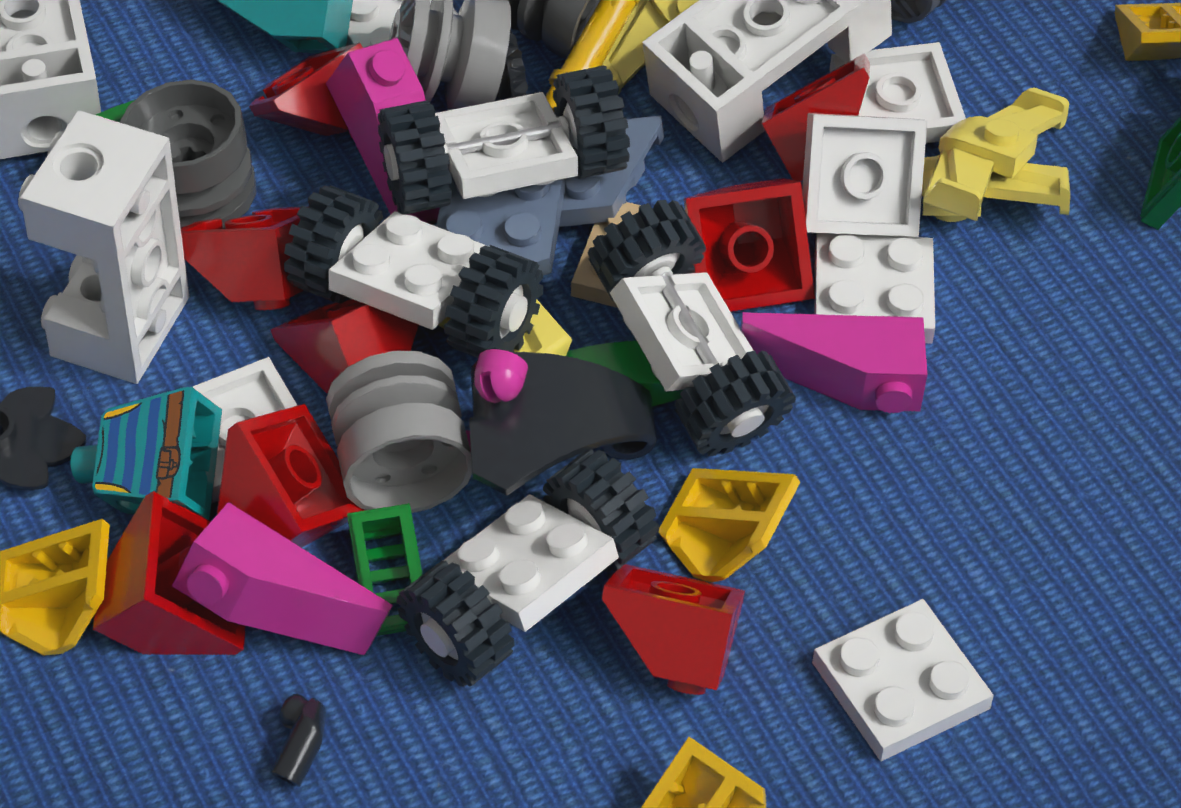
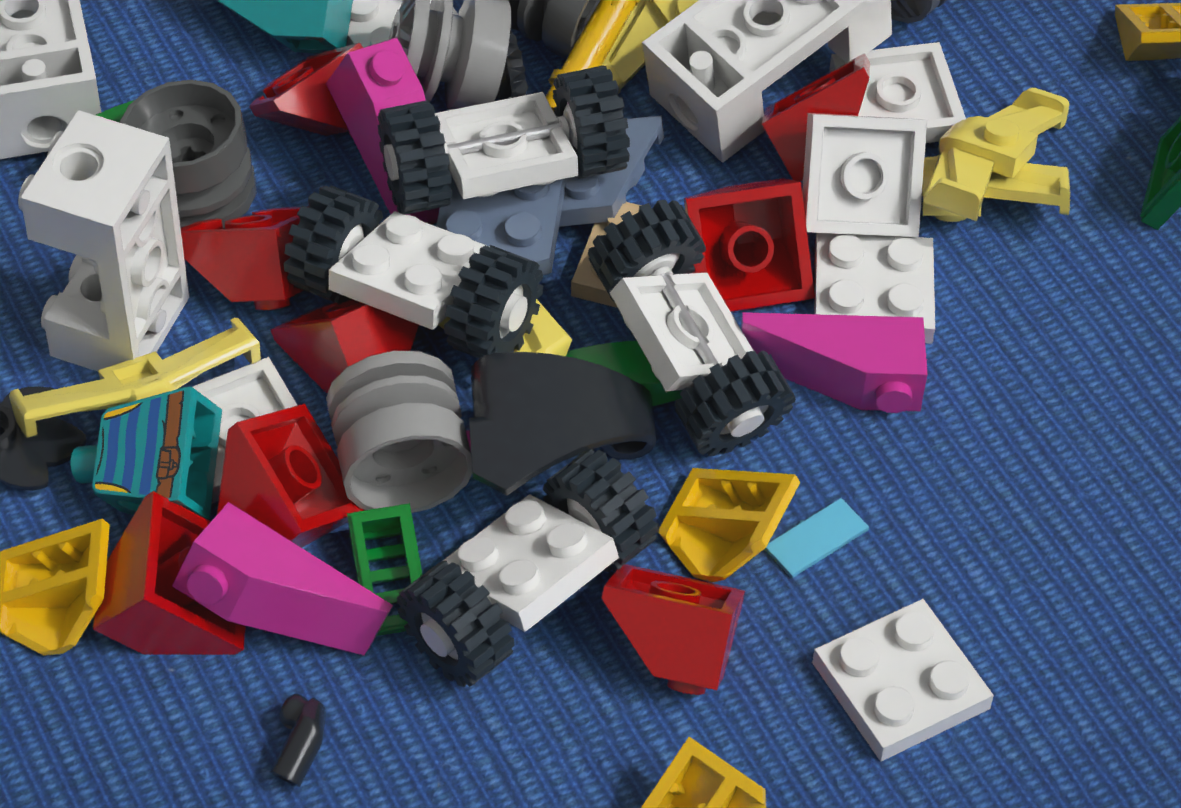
(135, 378): none -> light yellow plate
(499, 375): dark pink hinge -> none
(816, 538): none -> medium azure window

